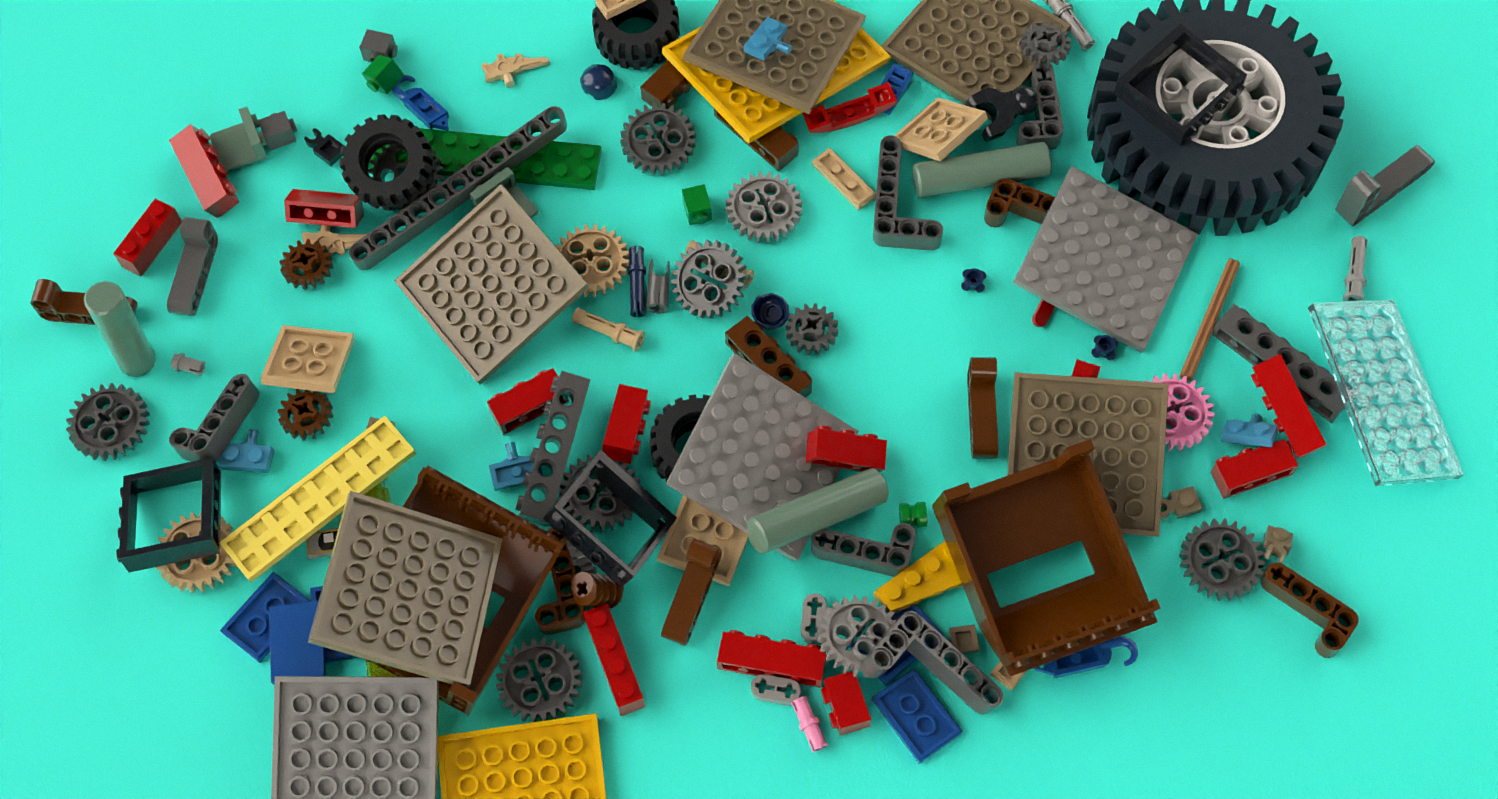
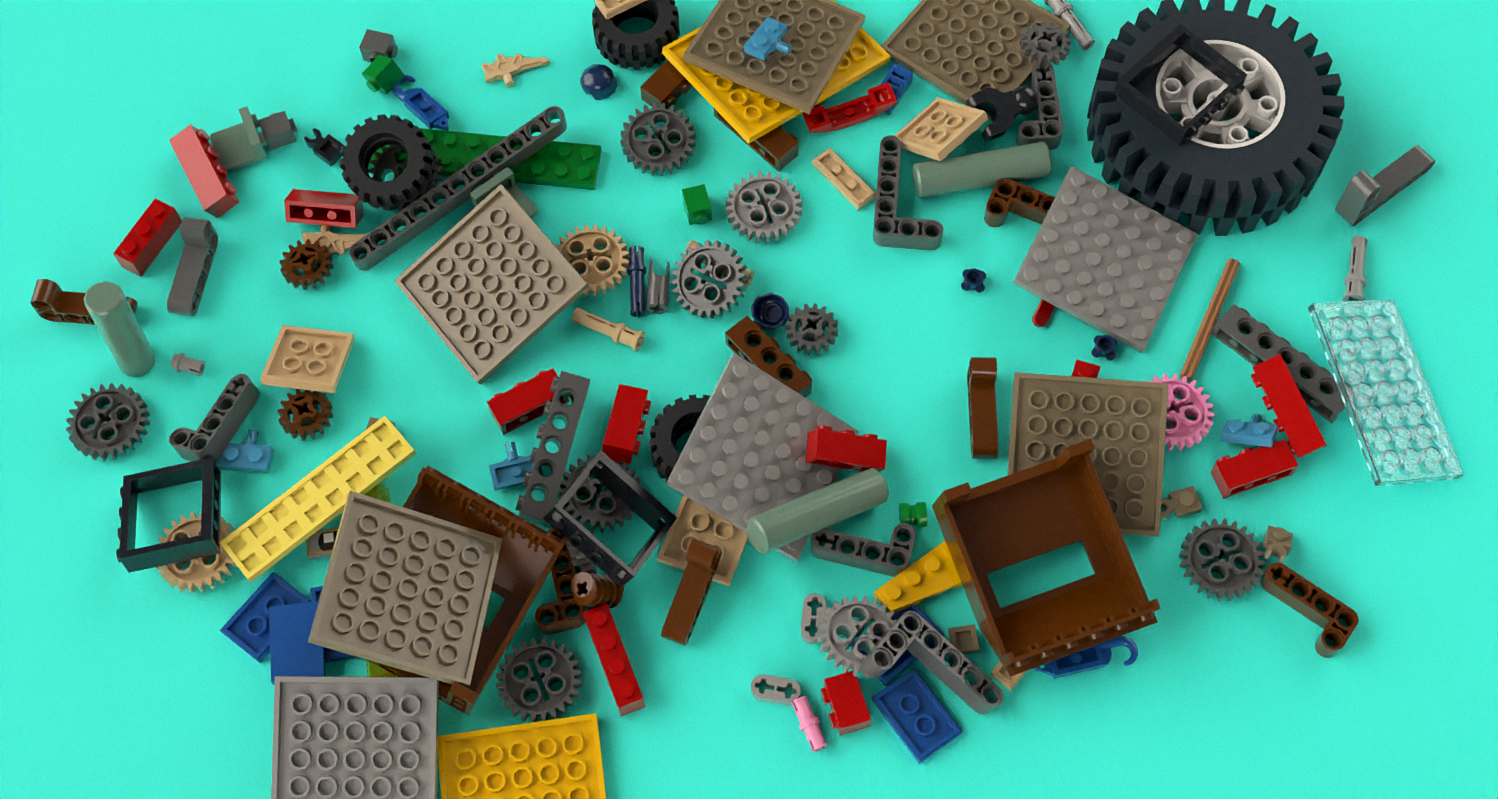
(774, 658): red brick -> none

